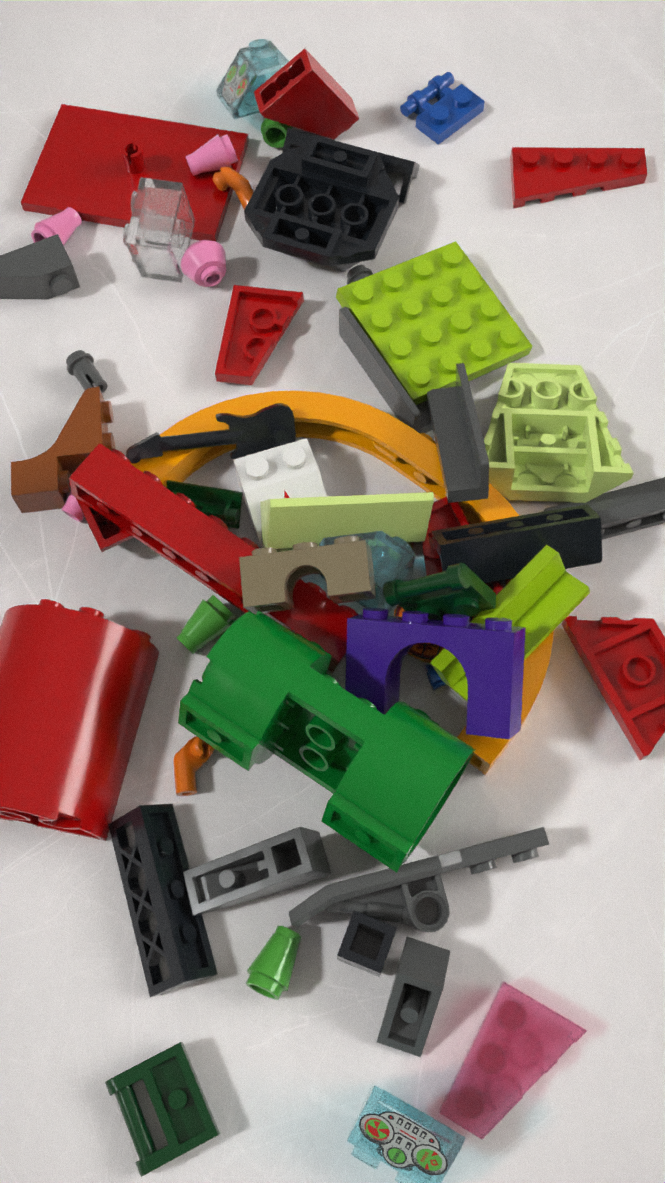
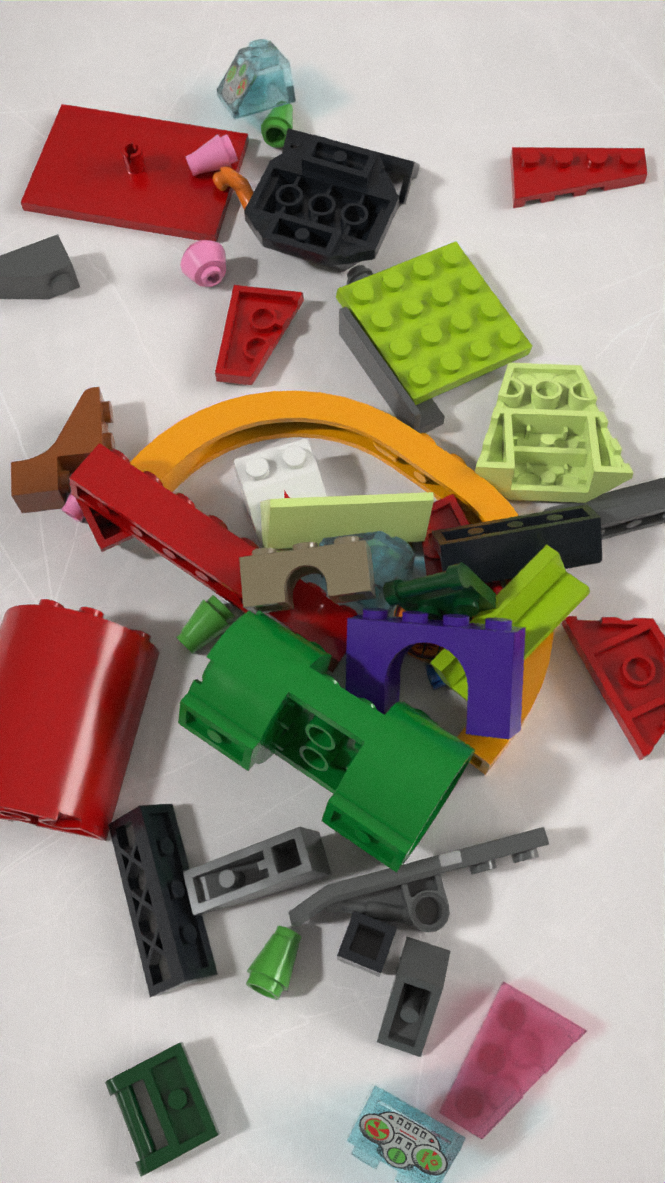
(62, 224): bright pink cone -> none
(81, 366): dark grey pin -> none
(159, 228): clear brick -> none
(187, 762): orange arm -> none
(212, 501): dark green hinge -> none
(250, 433): black piece -> none
(307, 98): red slope -> none
(448, 114): blue plate -> none
(459, 440): dark grey panel -> none

